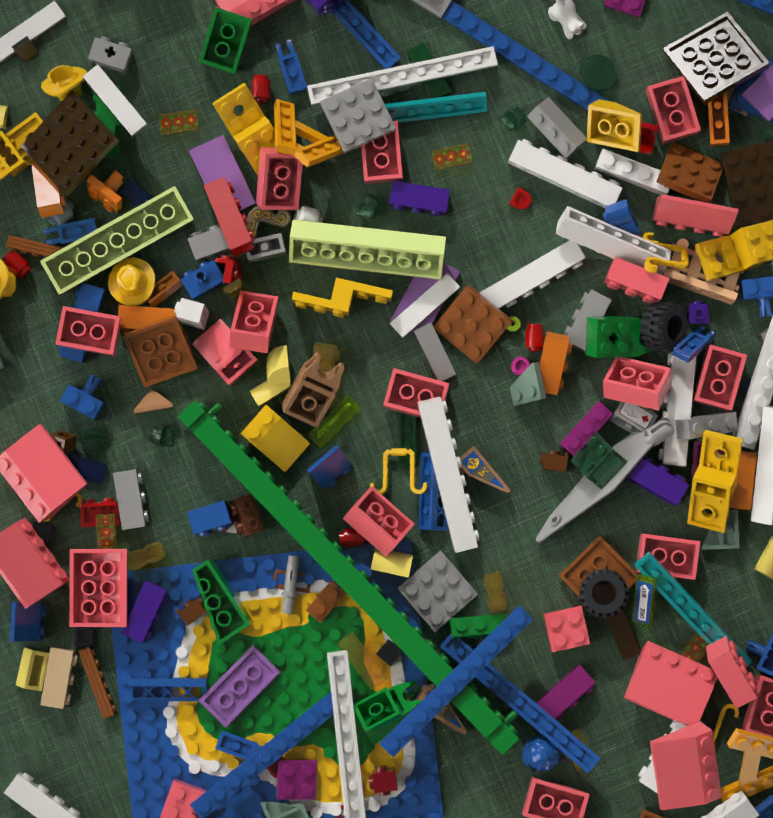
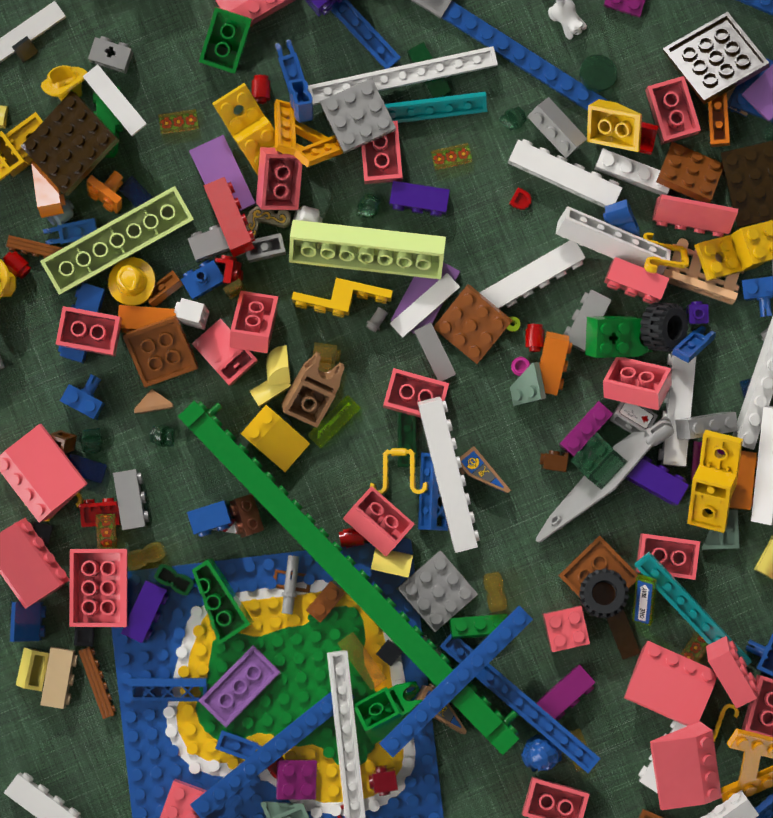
(170, 576): none -> dark green brick
(192, 610): reddish brown brick -> none
(301, 100): none -> blue brick
(330, 467): blue slope -> none
(376, 319): none -> light grey pin
(719, 378): coral brick -> none

